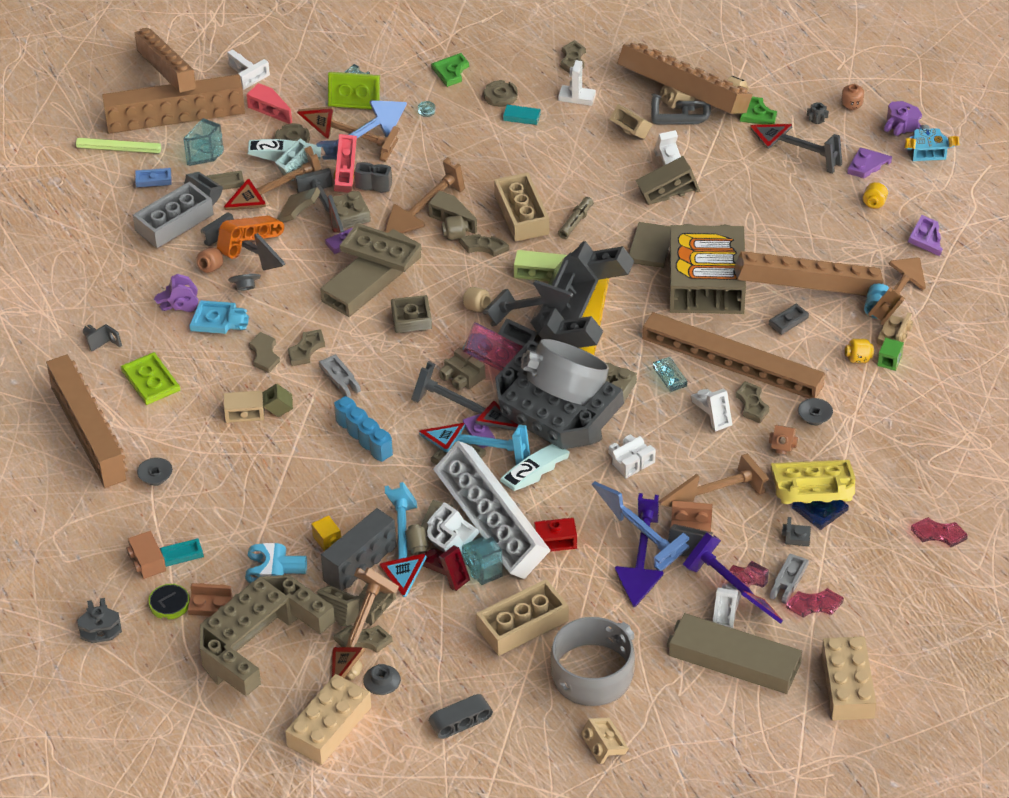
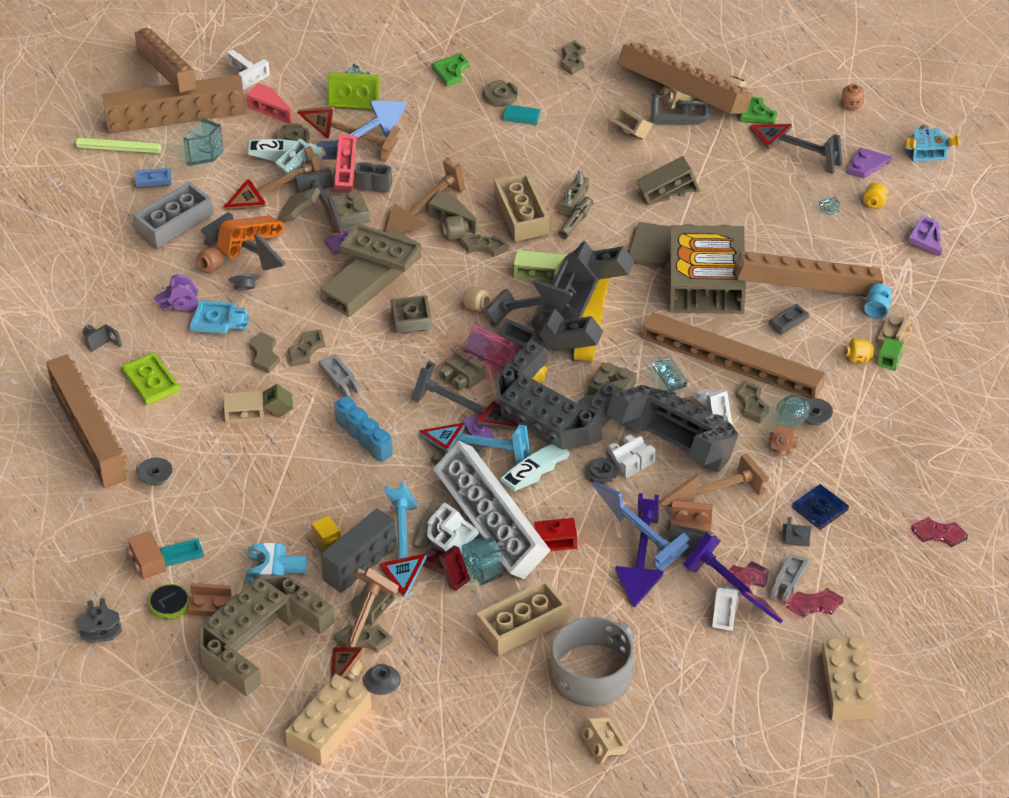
(205, 184): dark grey brick -> none
(228, 180): dark tan tile -> none
(345, 605): dark tan brick -> none
(416, 539): dark tan brick -> none
(426, 109): clear light blue tile -> none
(460, 716): dark grey beam -> none
(565, 371): light grey cylinder -> none
(574, 92): white bracket -> none
(574, 194): none -> dark tan piece
(597, 466): none -> dark grey gear
(667, 147): white bracket -> none
(677, 420): none -> dark grey wedge
(734, 653): dark tan brick -> none
(792, 411): none -> clear light blue hair
(814, 481): light yellow plate -> none
(817, 113): dark grey gear -> none
(830, 206): none -> clear light blue tile
(901, 118): medium lavender hinge -> none
(911, 270): medium nougat piece -> none

